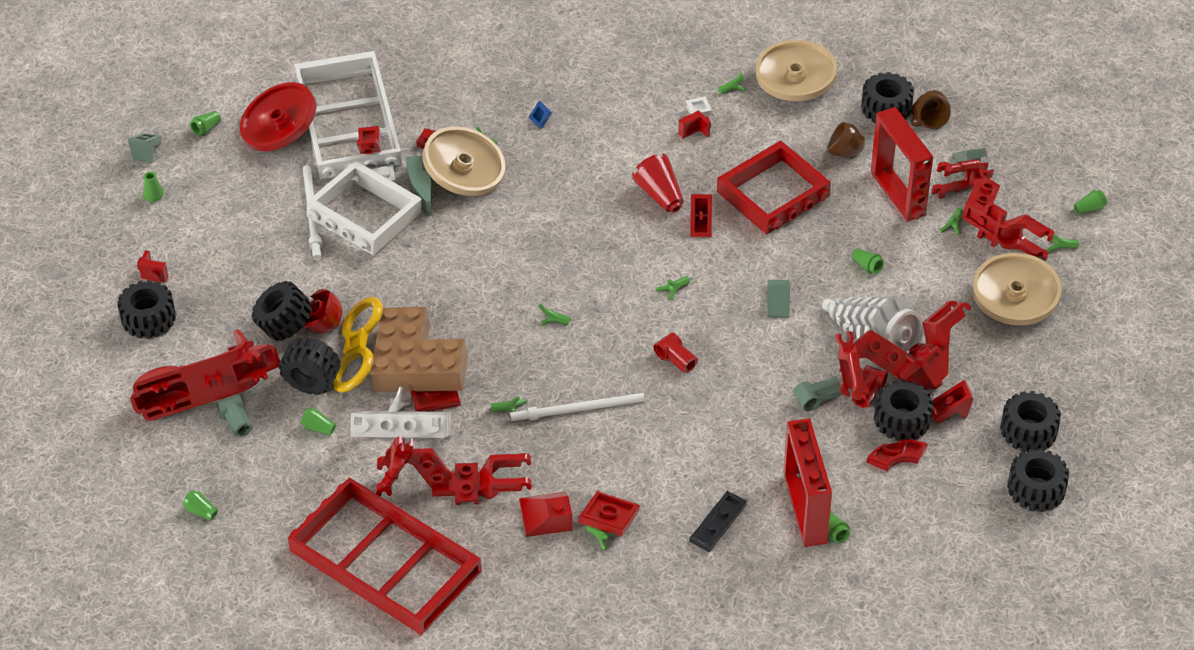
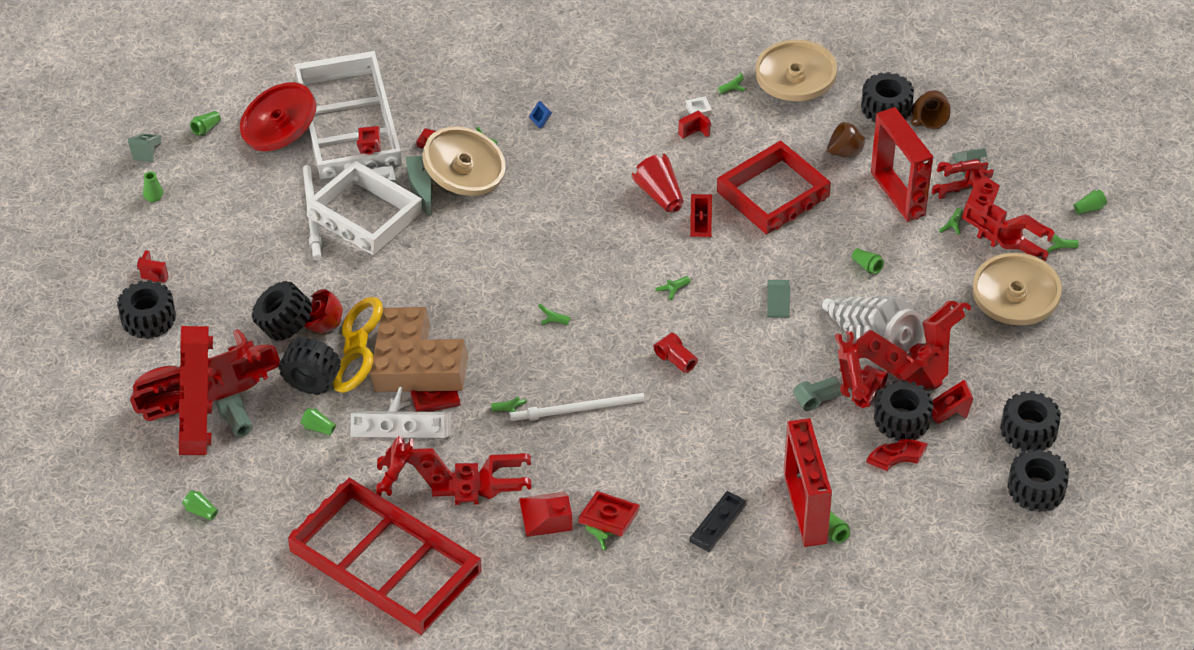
(194, 390): none -> red brick

